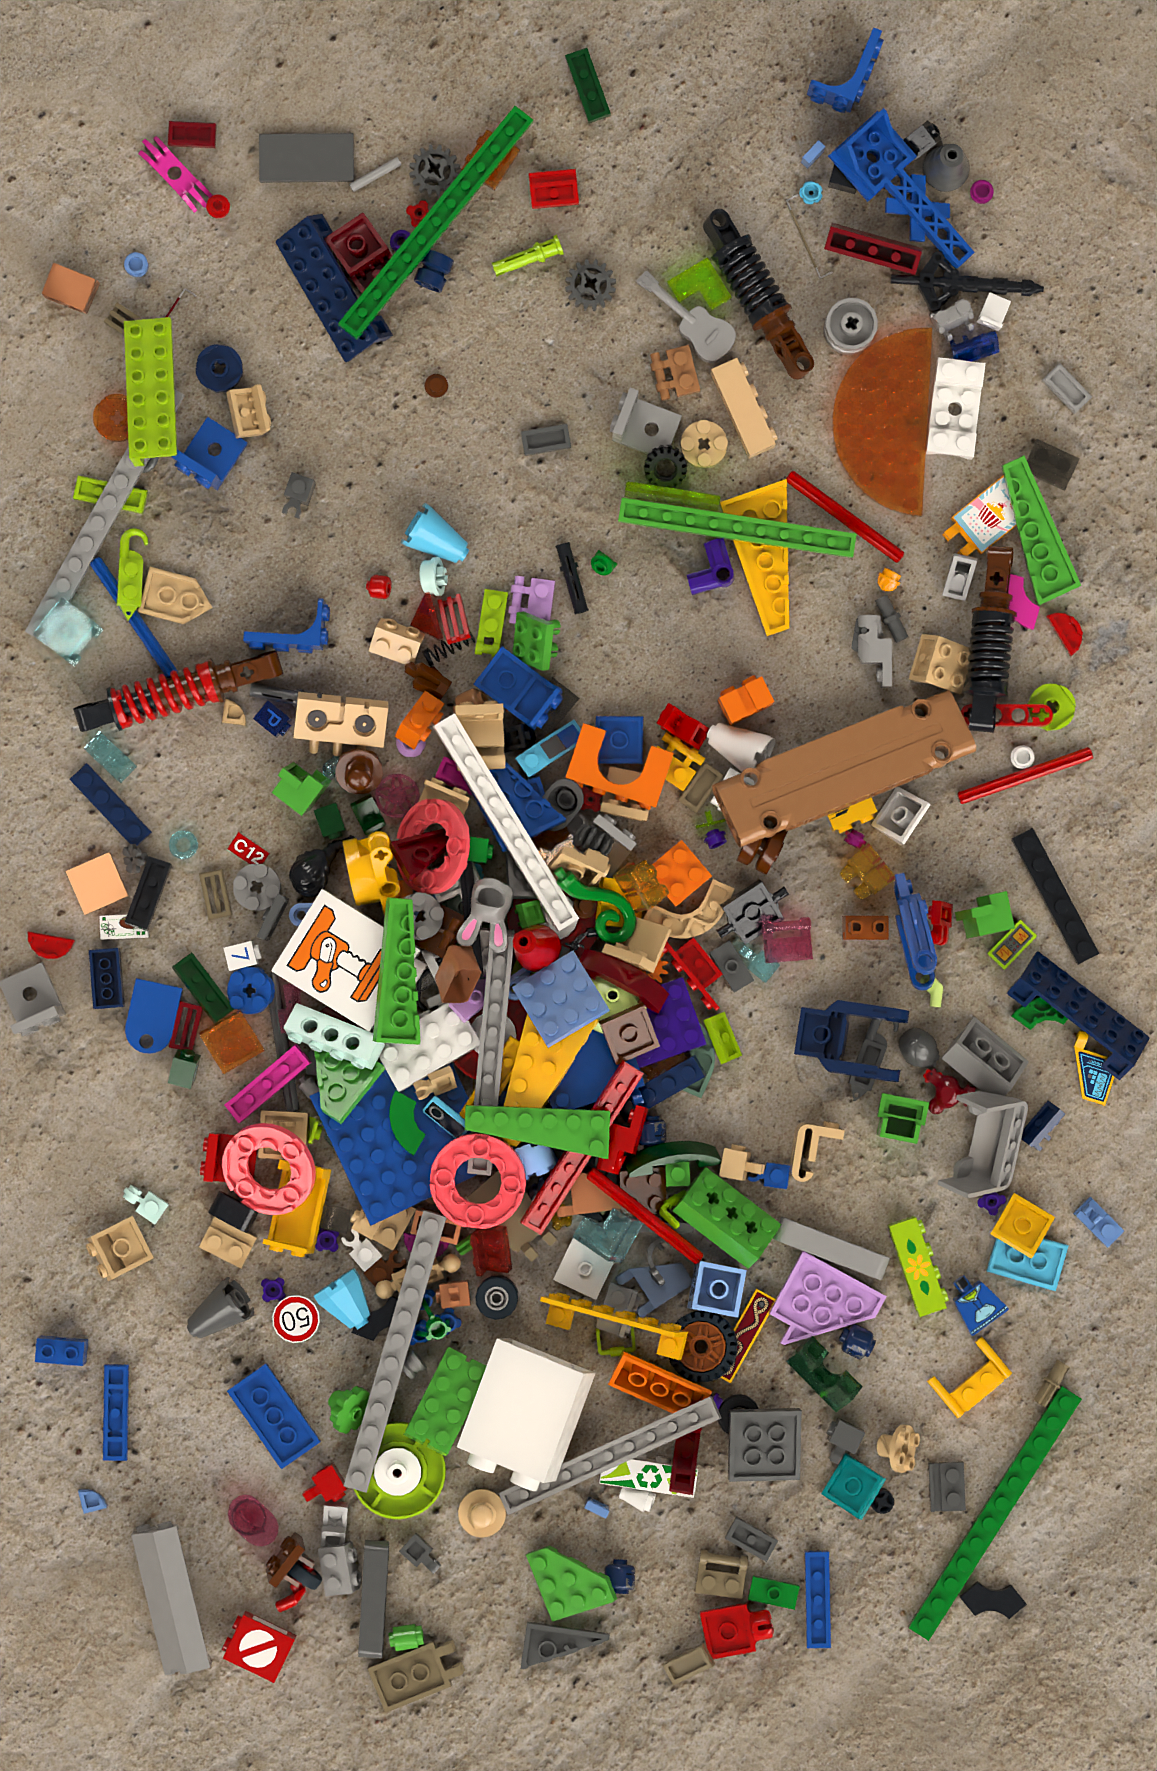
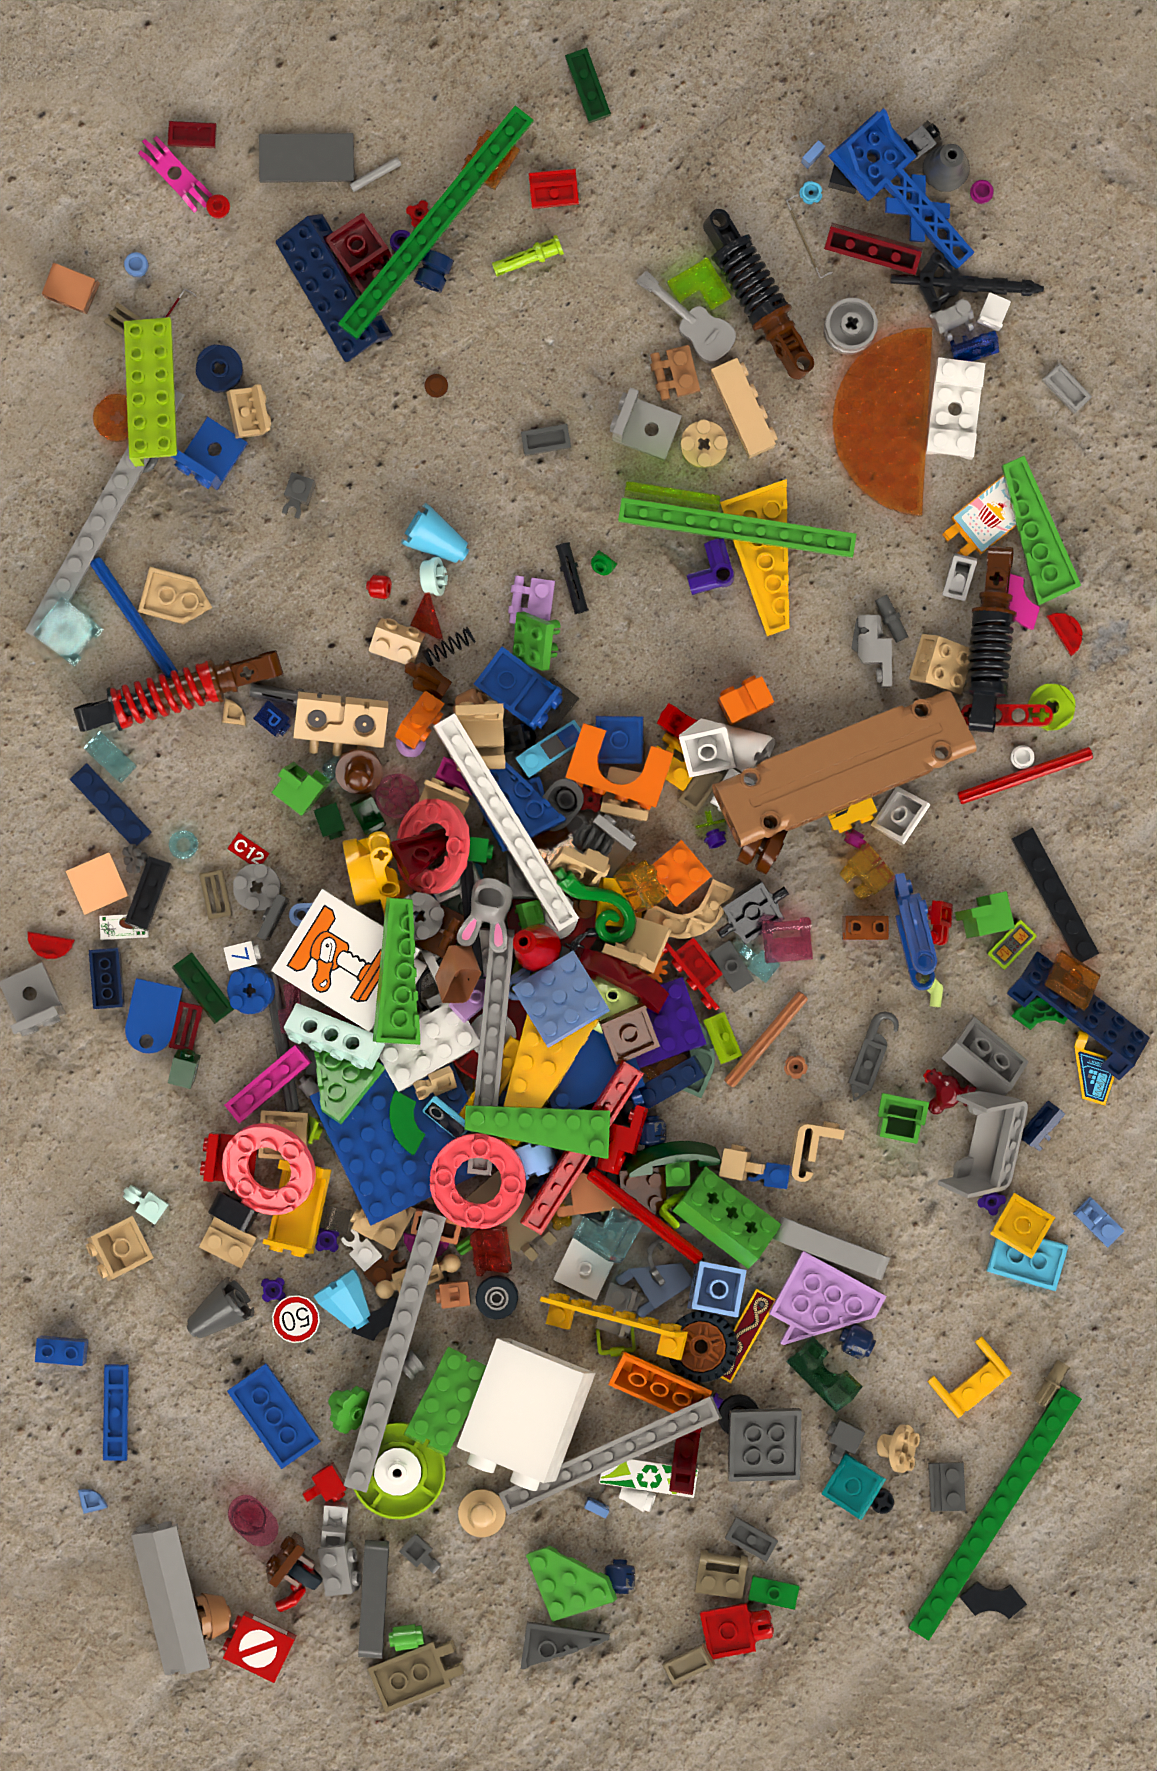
(90, 490): lime tile -> none
(130, 574): lime plate -> none
(212, 1614): none -> medium nougat cone
(231, 1041): clear orange plate -> none
(304, 642): blue bracket -> none
(312, 869): black hair -> none
(437, 1325): plant -> none
(442, 165): dark grey gear -> none
(450, 603): red tile -> none
(491, 621): lime plate -> none
(581, 290): dark grey gear -> none
(665, 453): black tyre -> none
(706, 748): none -> white slope
(766, 1039): none -> nougat axle
(795, 1073): none -> nougat plate
(817, 1599): blue plate -> none
(825, 1034): dark blue plate -> none
(843, 96): blue bracket -> none
(845, 516): red axle -> none
(888, 579): light orange plate -> none
(917, 1266): lime brick -> none
(919, 1048): dark grey hair -> none
(977, 1304): blue torso -> none
(1051, 464): clear smoke plate -> none
(1072, 979): none -> clear orange plate

